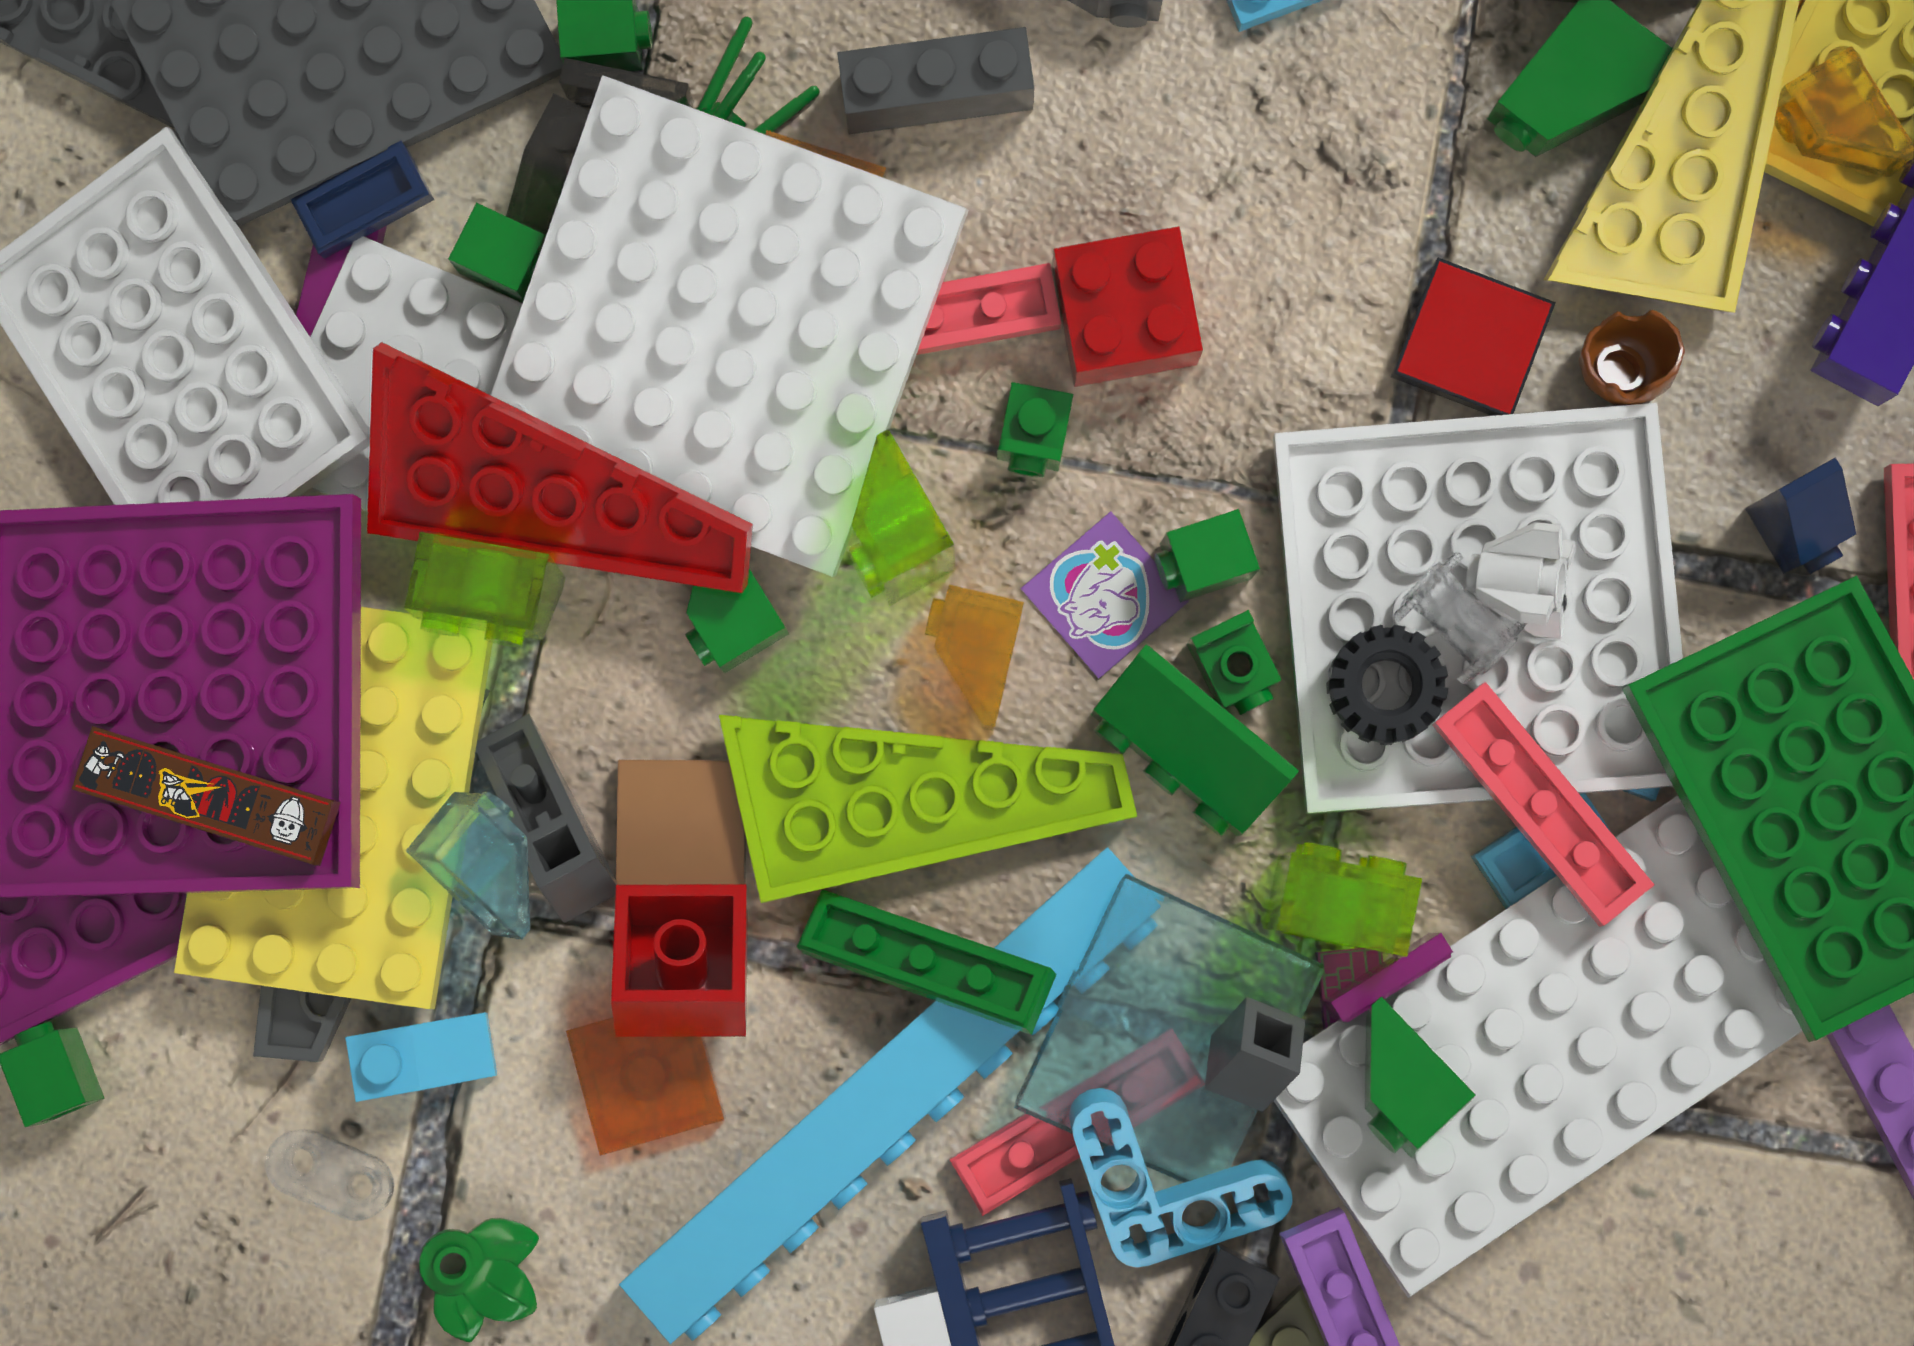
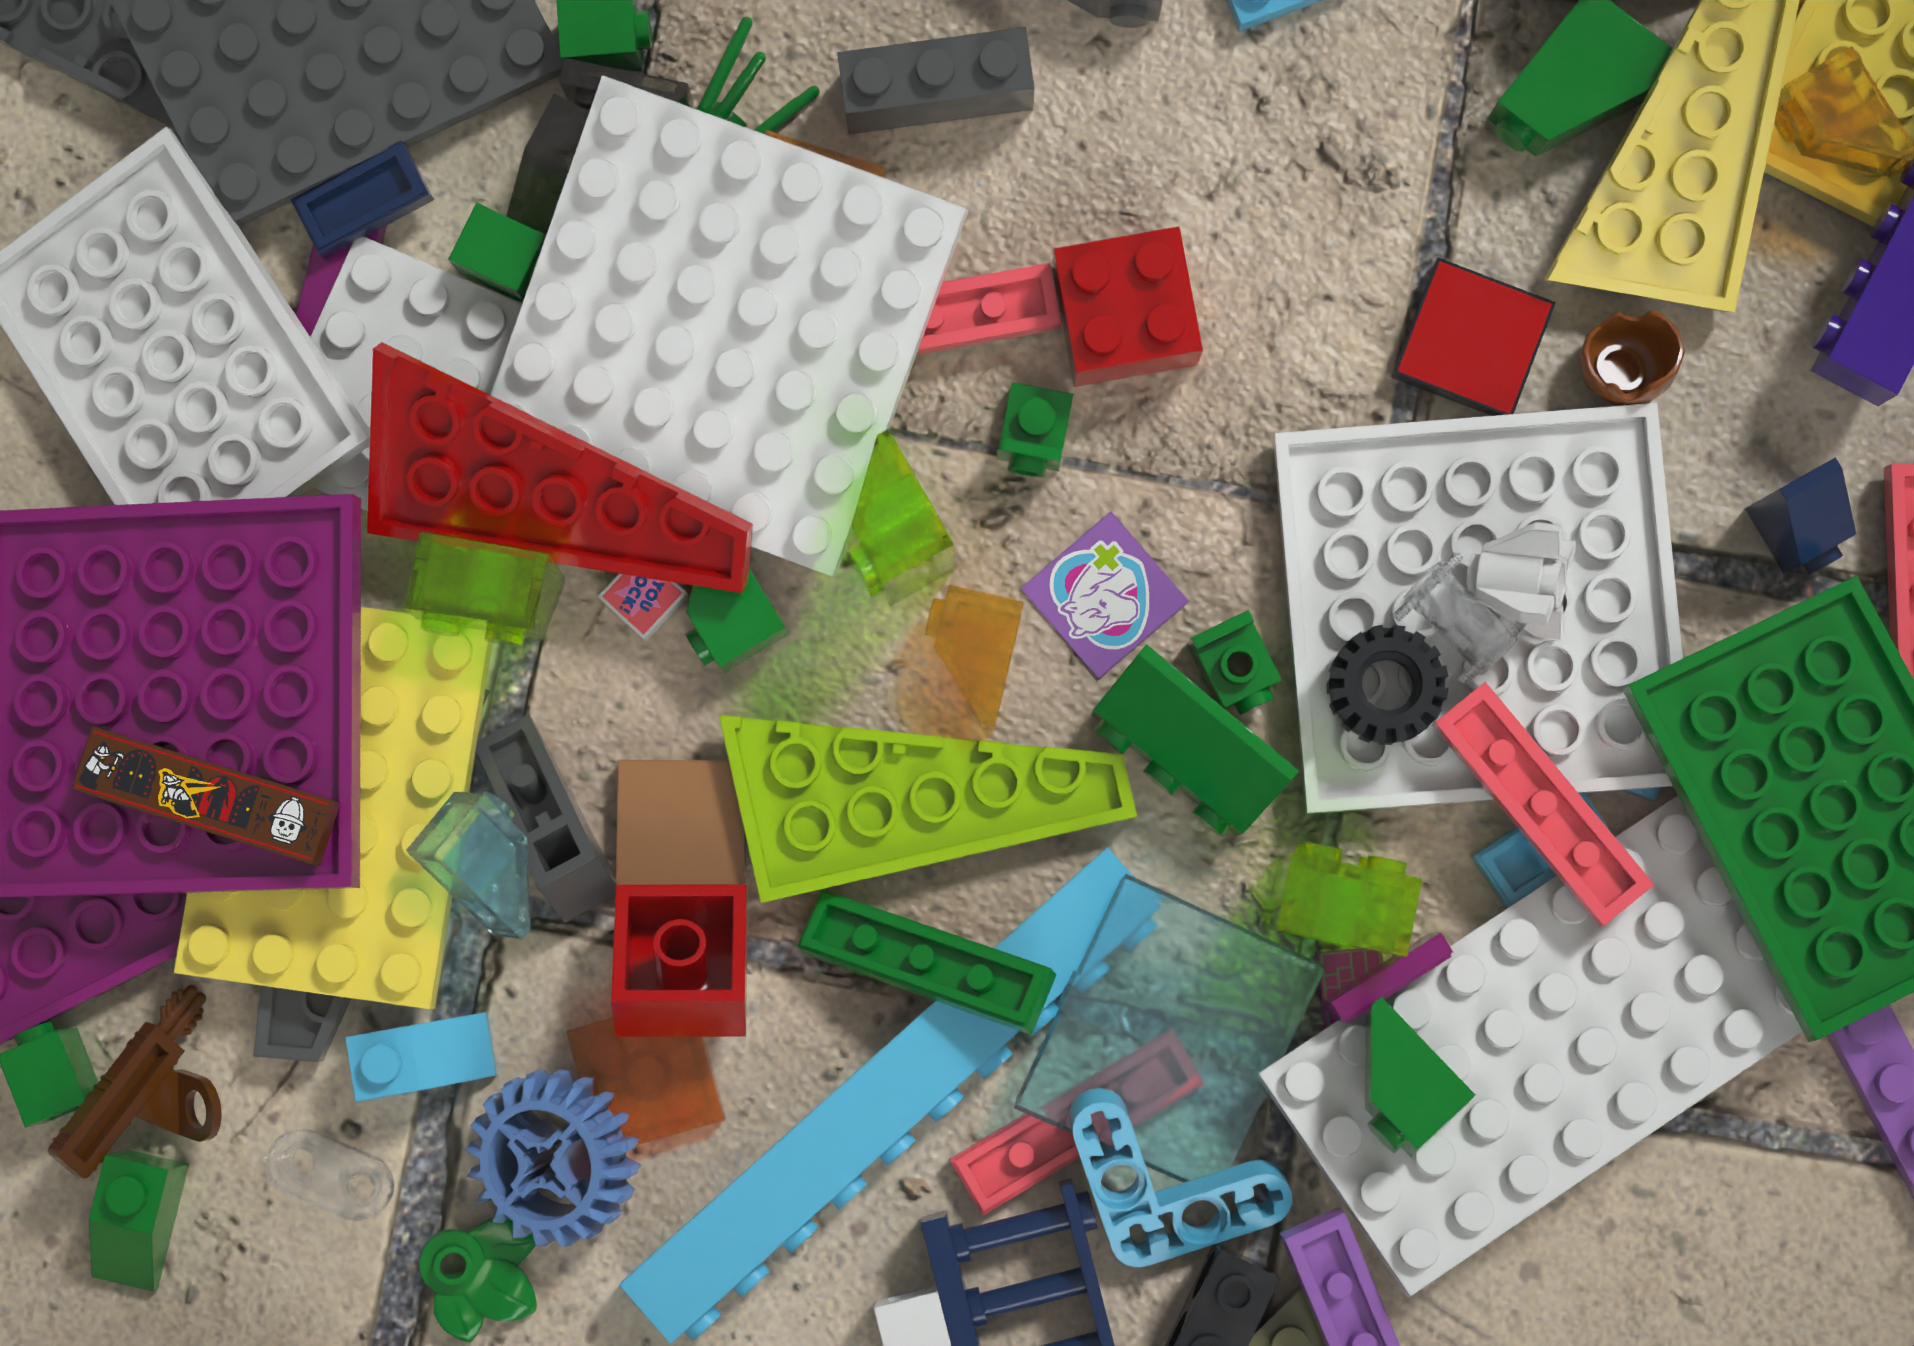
(134, 1217): none -> green slope
(143, 1087): none -> reddish brown piece
(519, 1148): none -> medium blue gear
(643, 601): none -> tile
(1206, 556): green brick -> none
(1255, 1054): dark grey brick -> none

